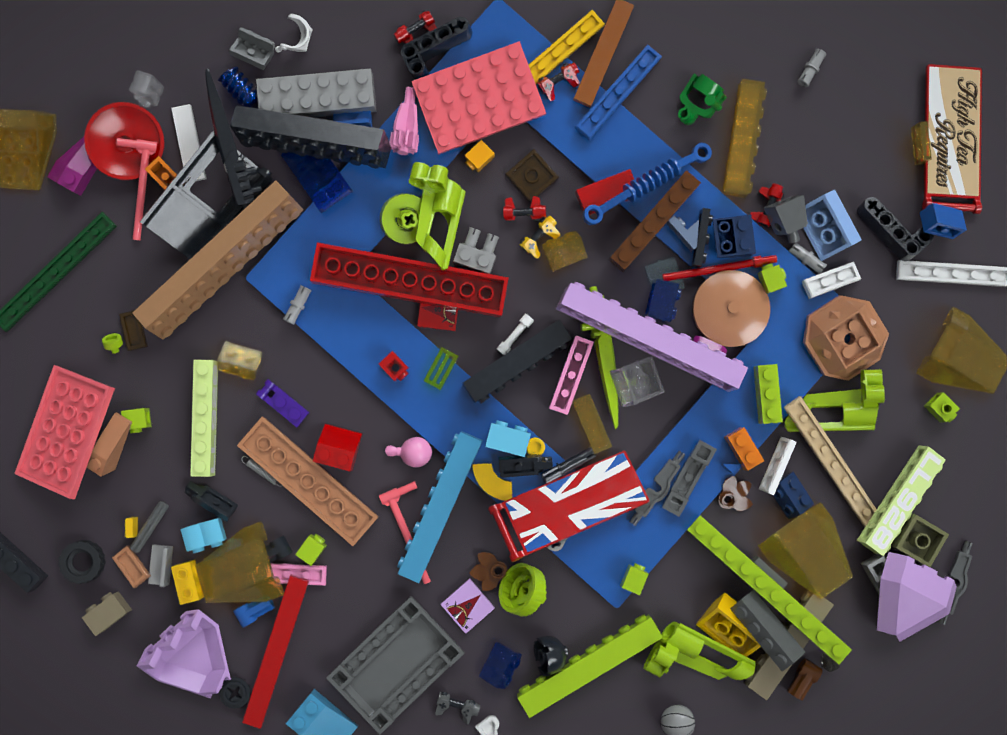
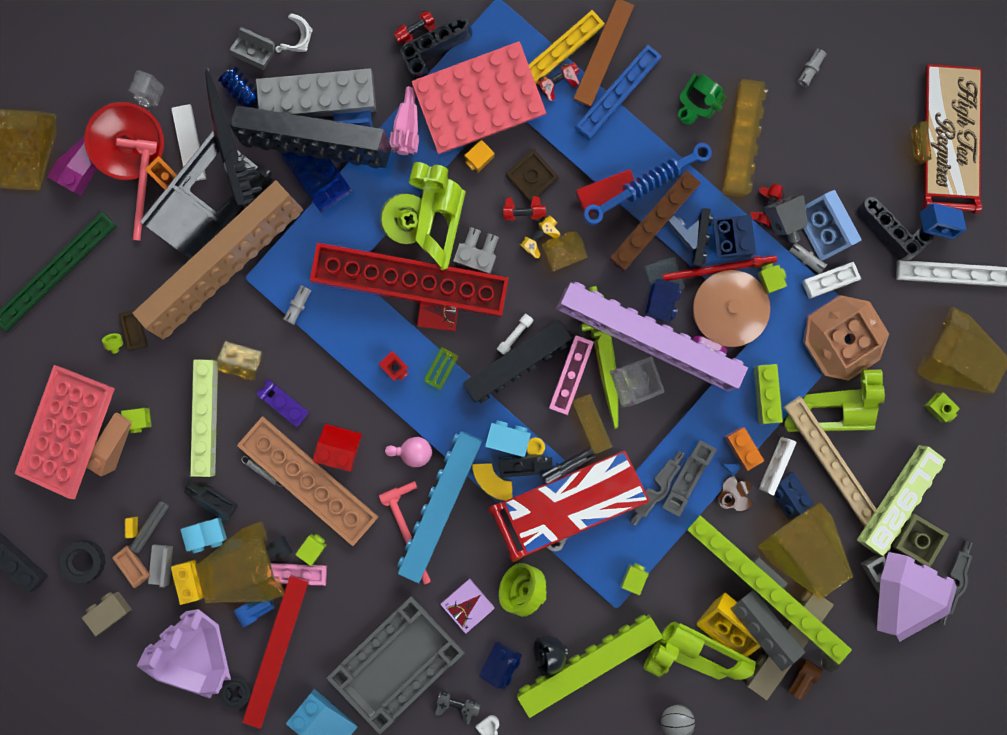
(486, 571): reddish brown plate -> none

